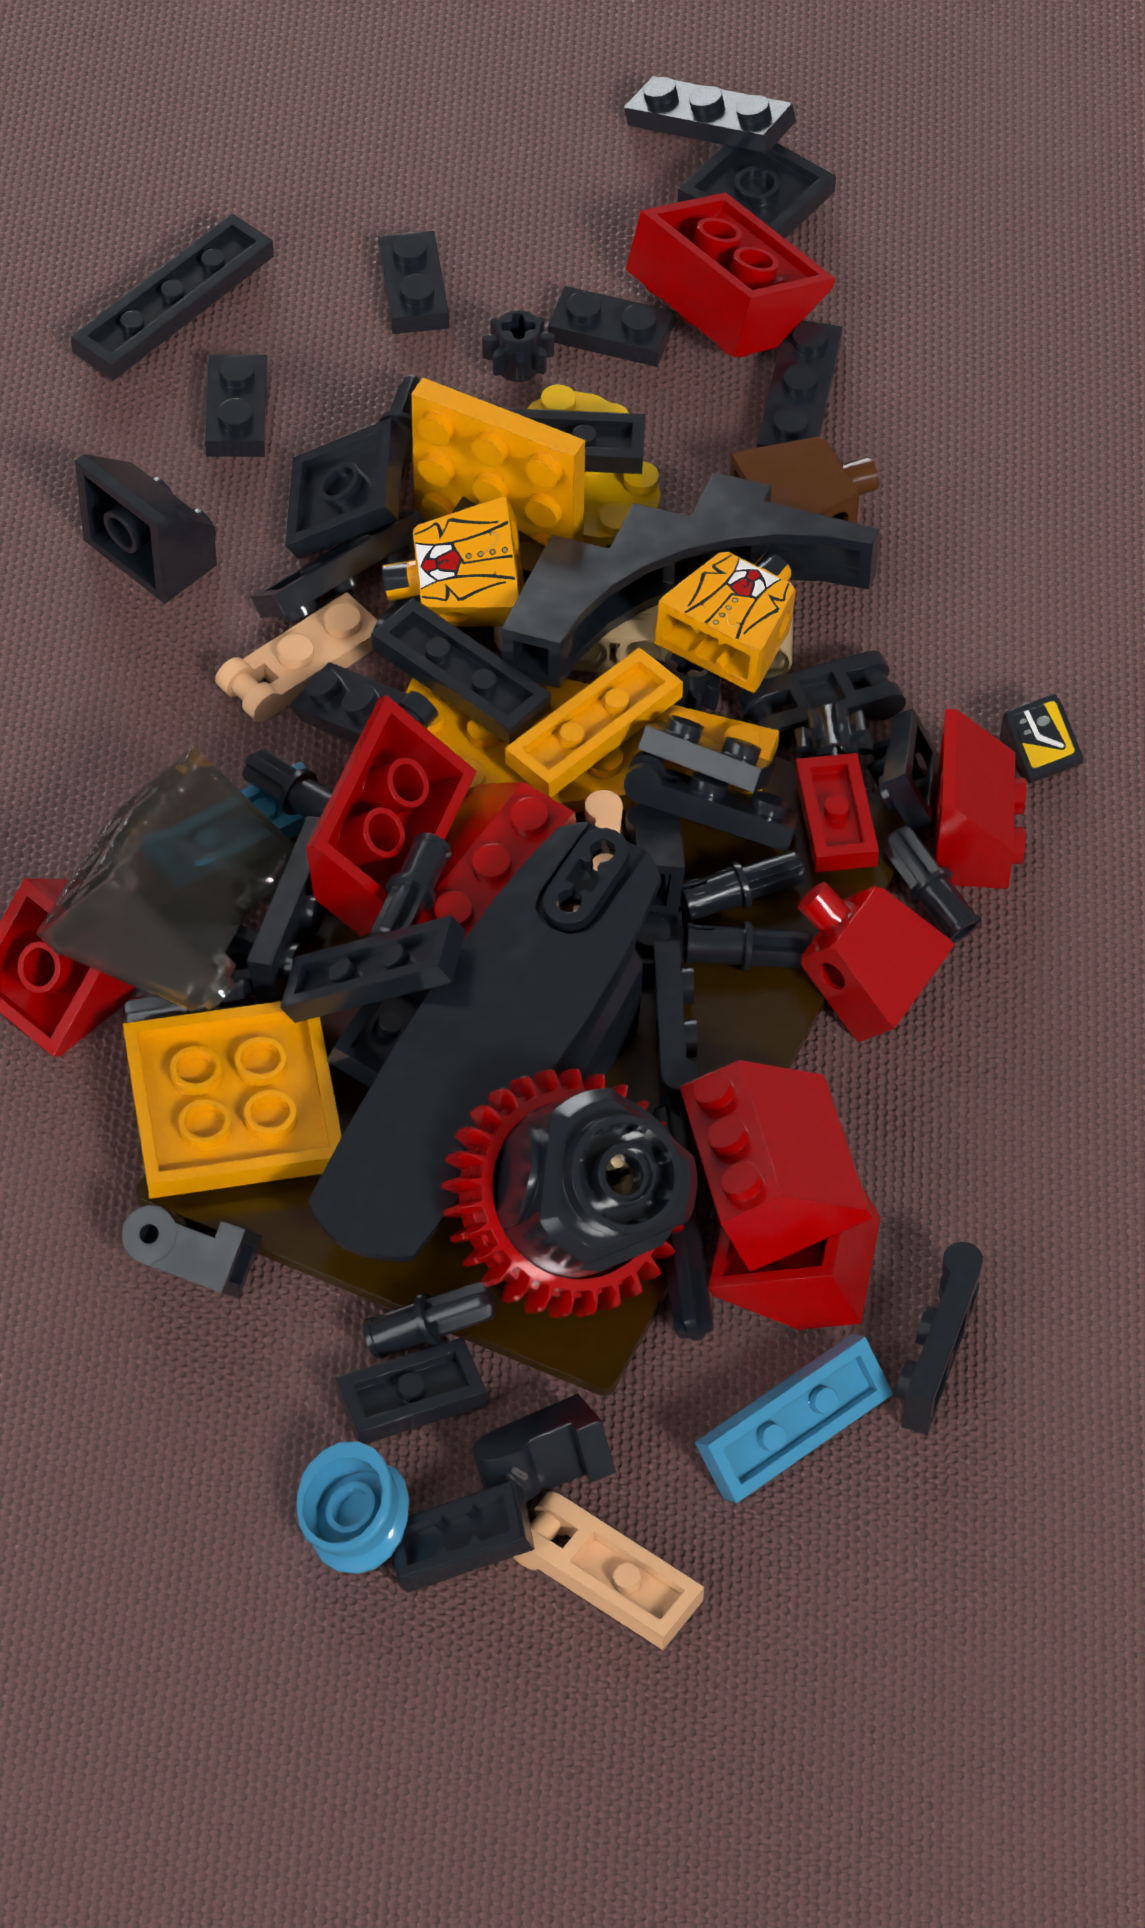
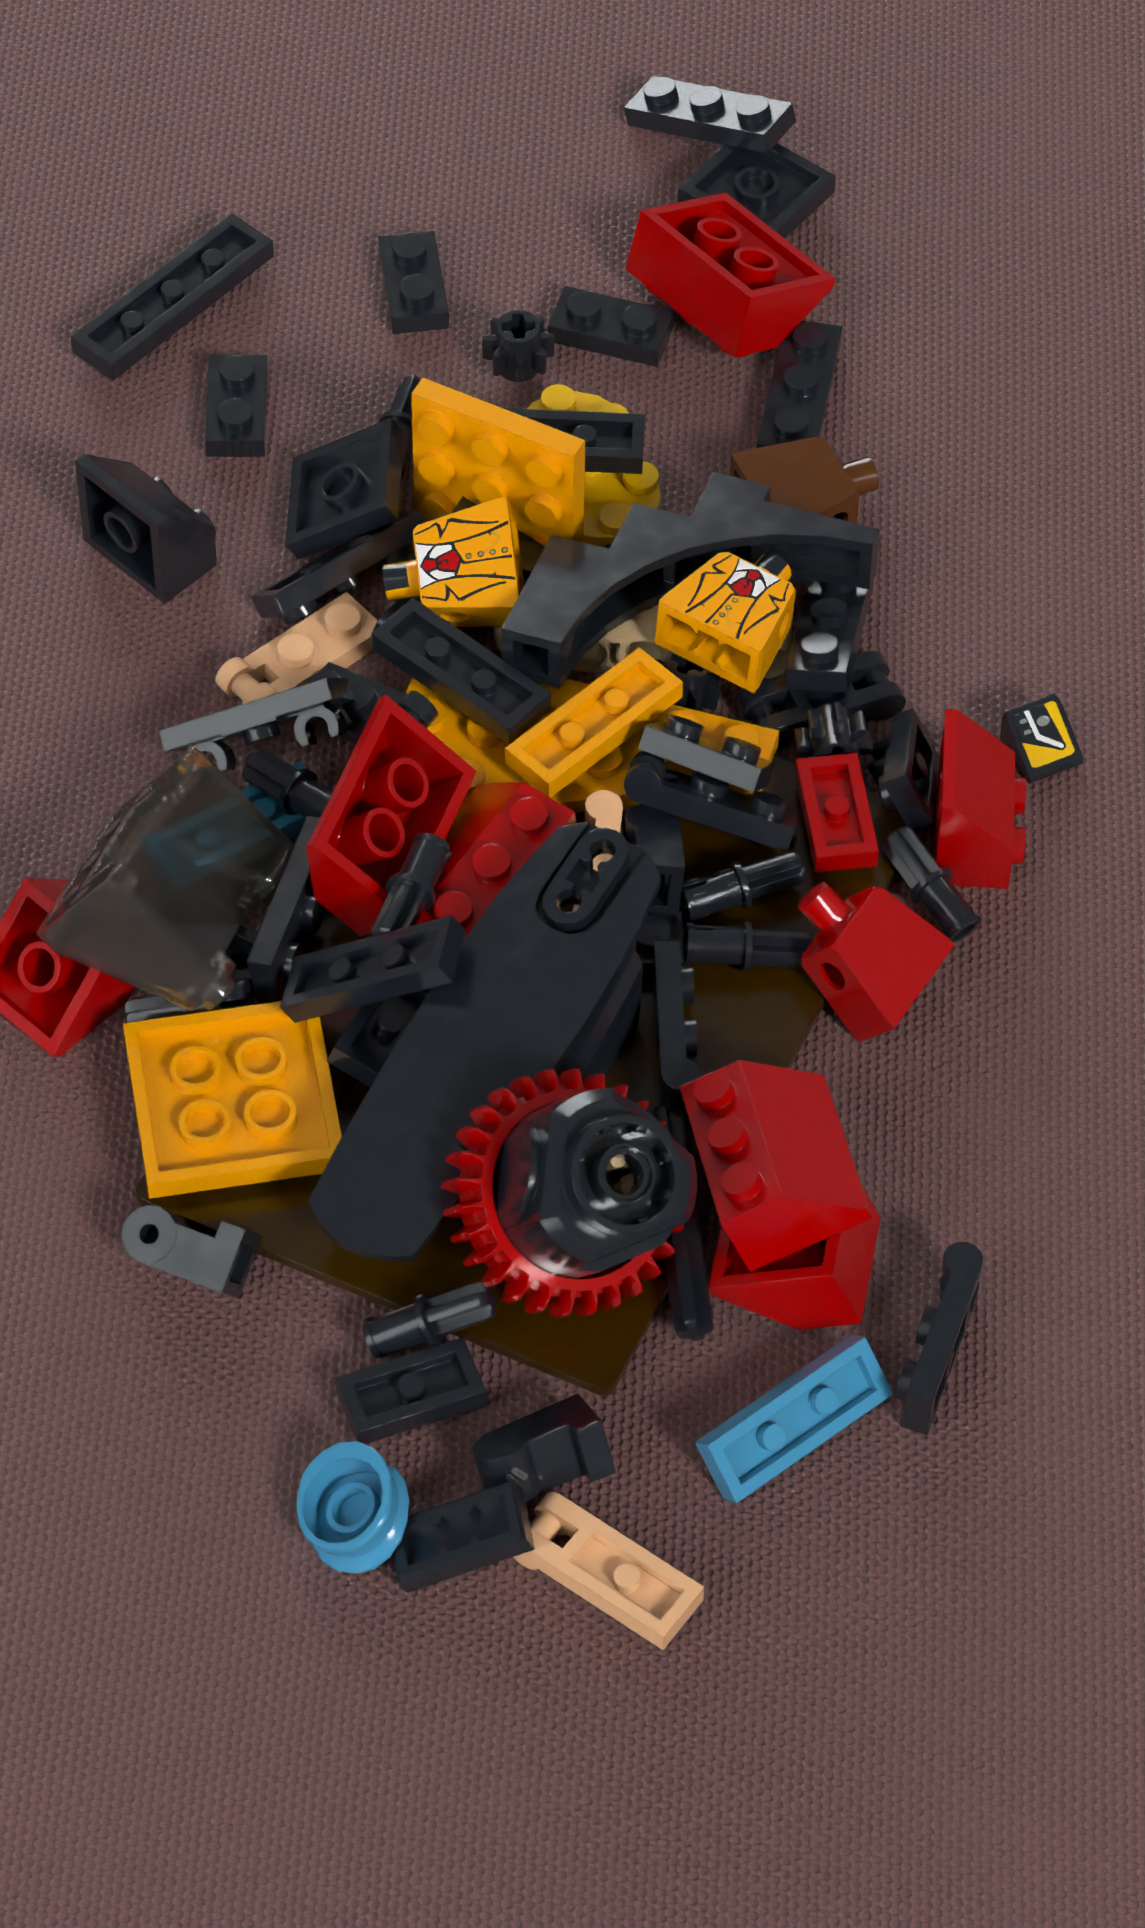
(261, 719): none -> plate
(827, 637): none -> black plate

